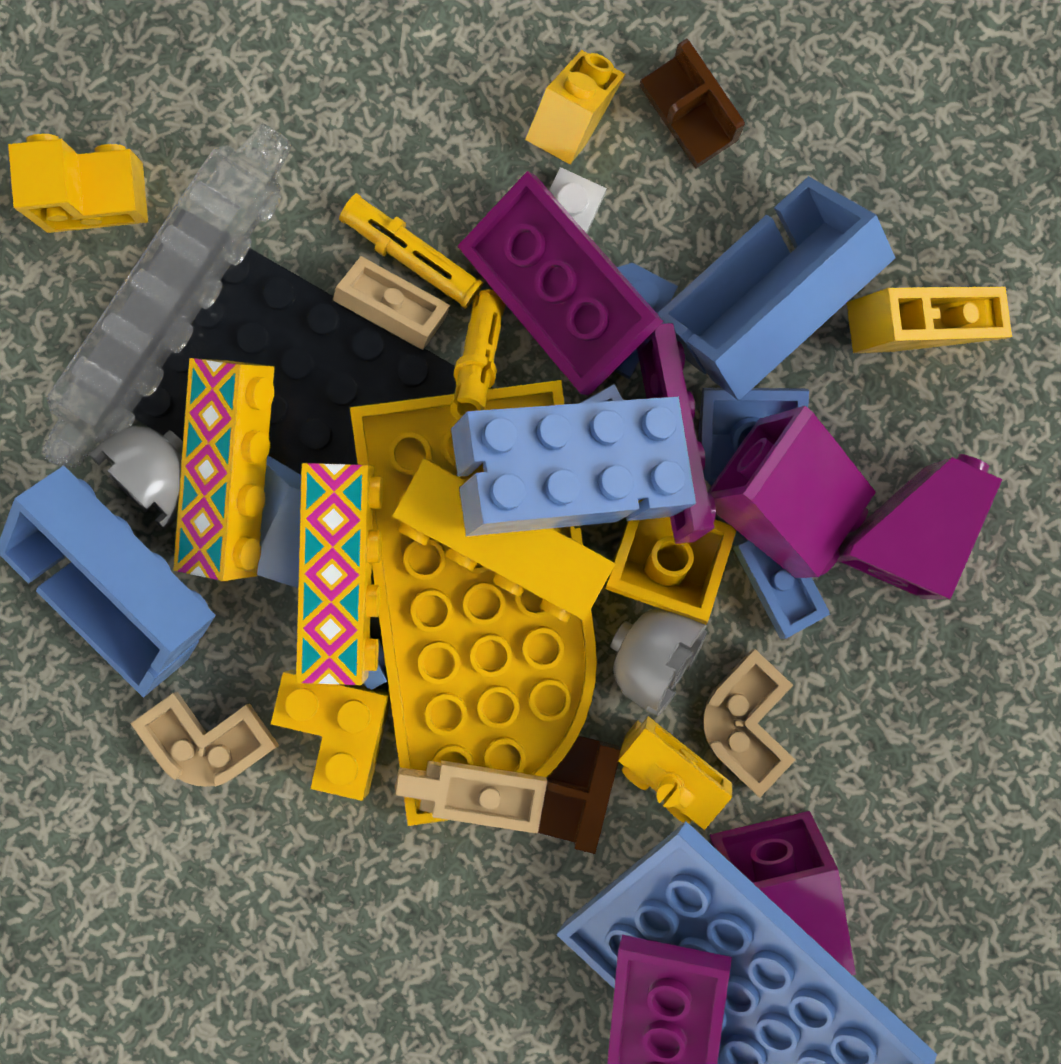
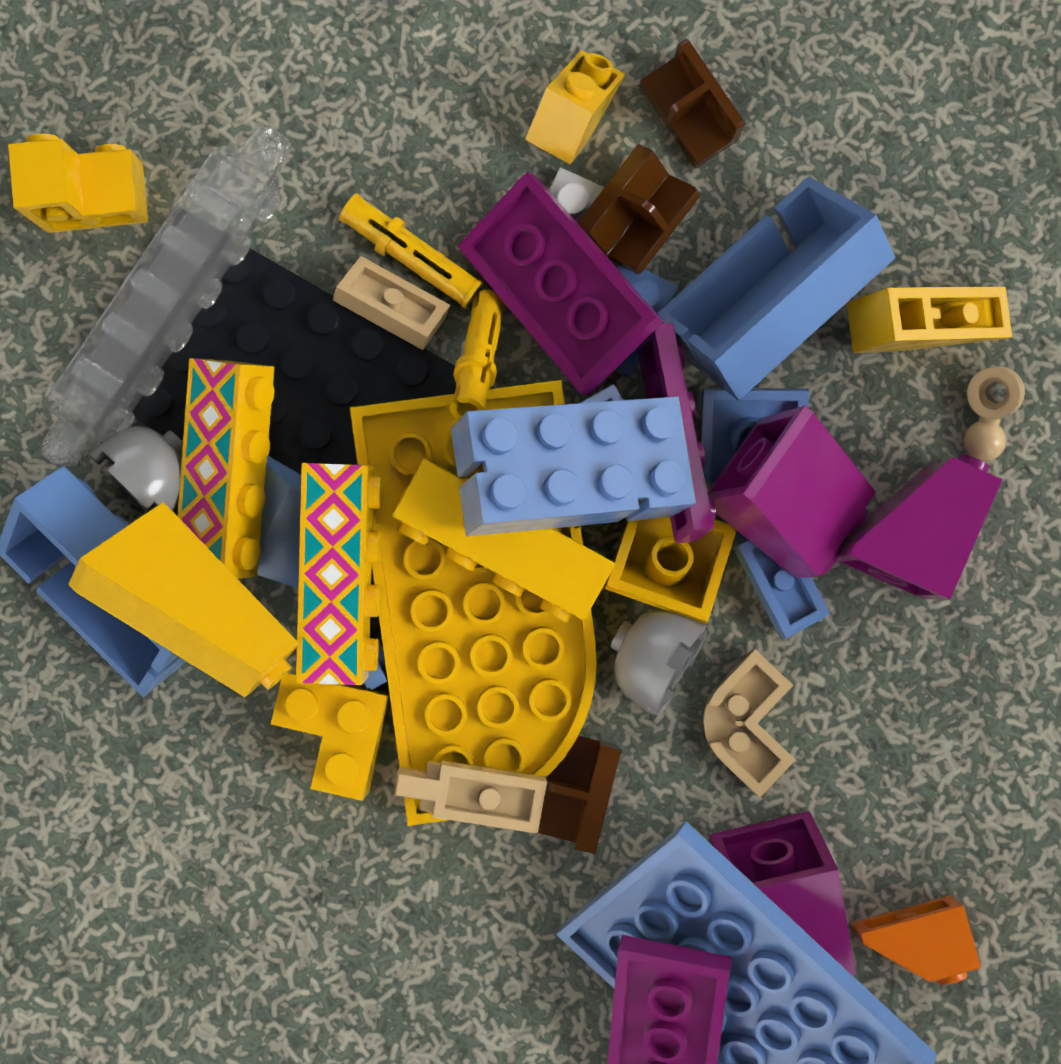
(185, 600): none -> yellow slope
(201, 756): tan plate -> none
(638, 210): none -> reddish brown panel
(678, 775): yellow plate -> none
(925, 939): none -> orange slope
(986, 437): none -> tan plate

